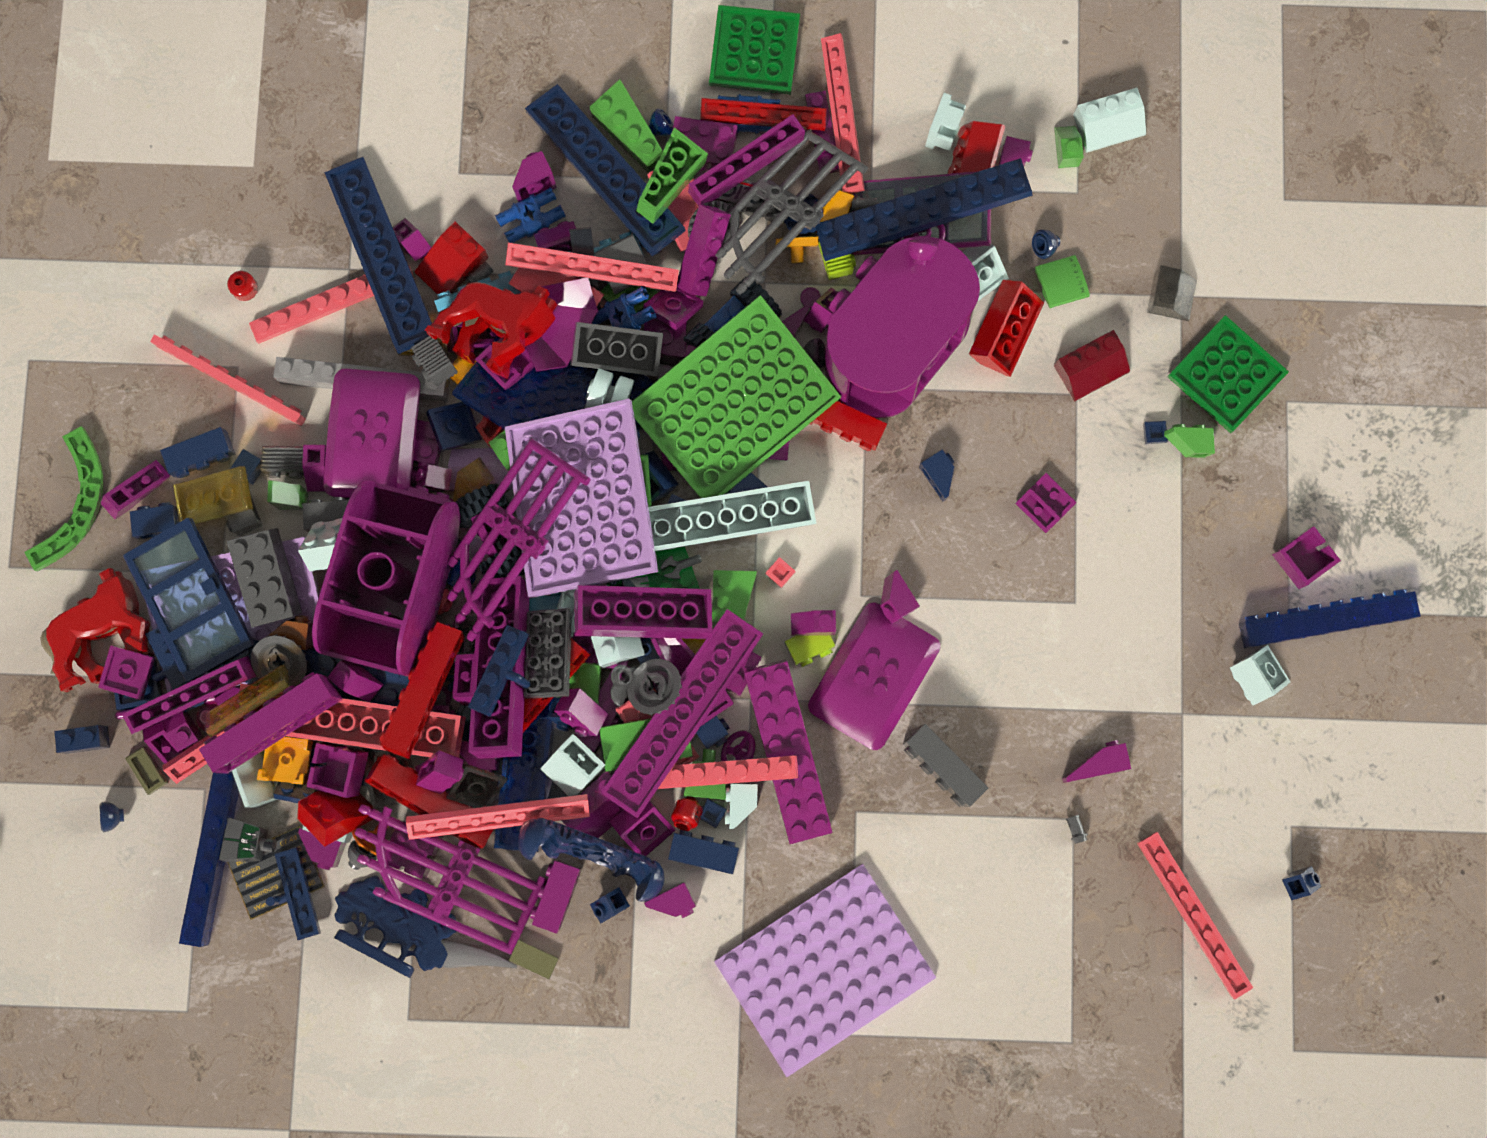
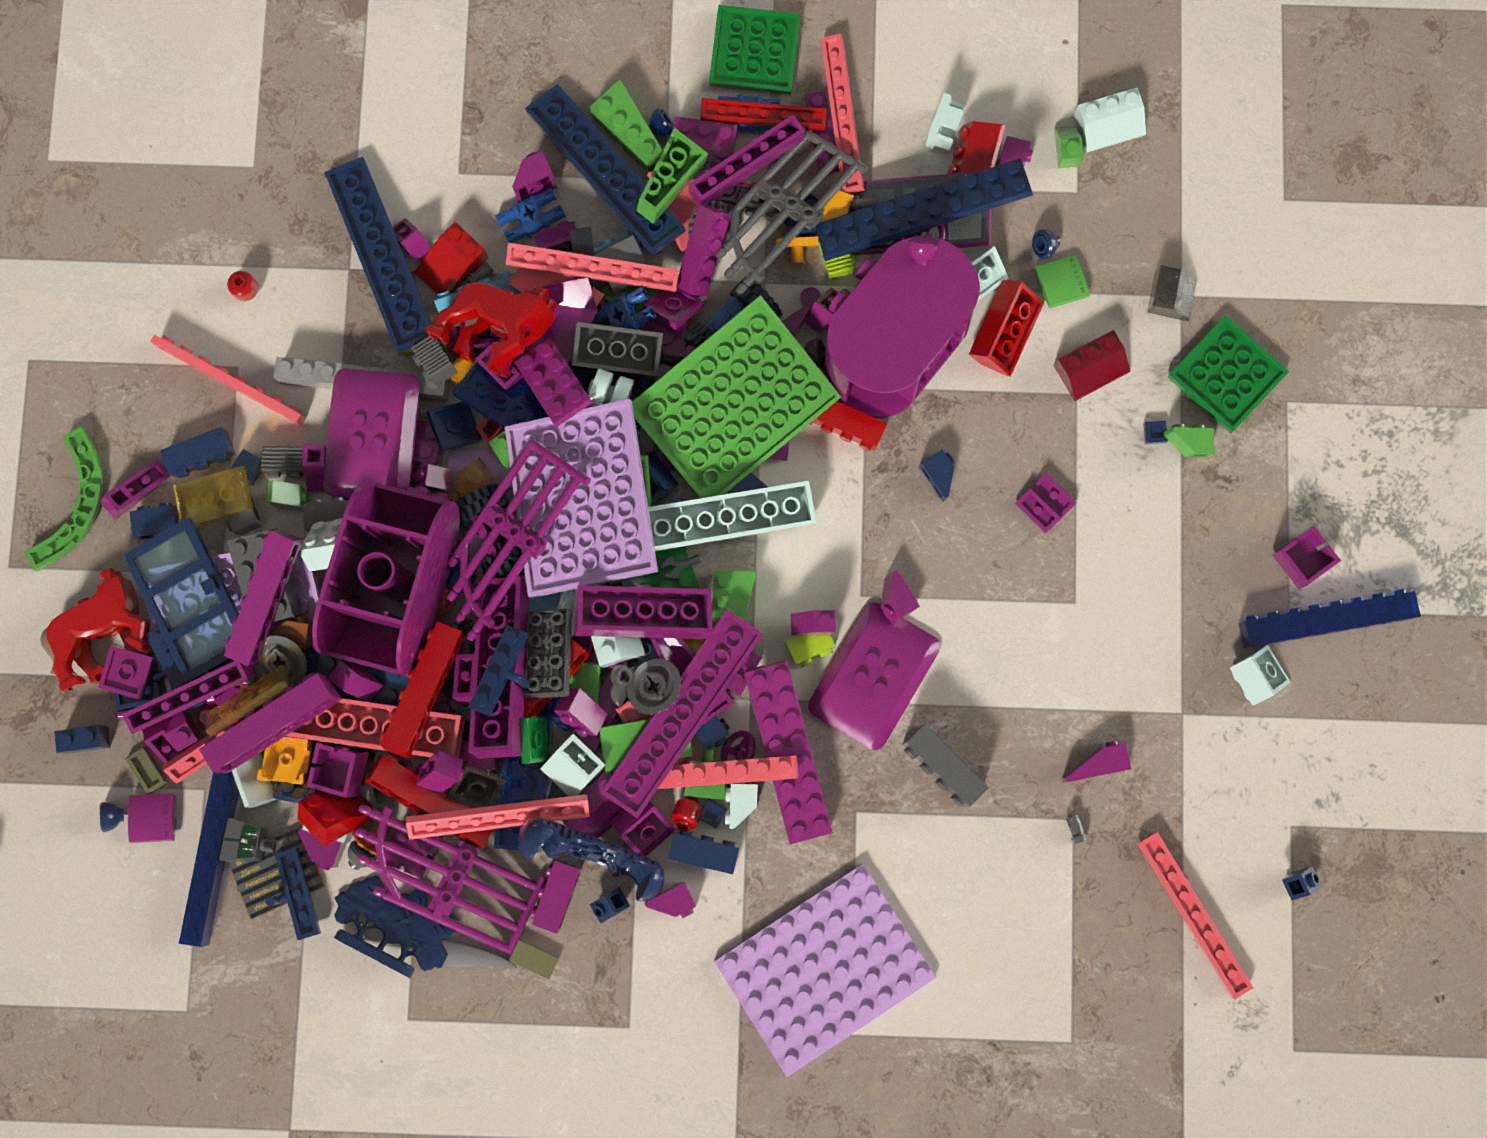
(151, 818): none -> magenta slope
(262, 597): none -> magenta brick
(311, 309): coral plate -> none
(534, 739): none -> green tile
(553, 382): none -> magenta plate
(780, 572): coral plate -> none

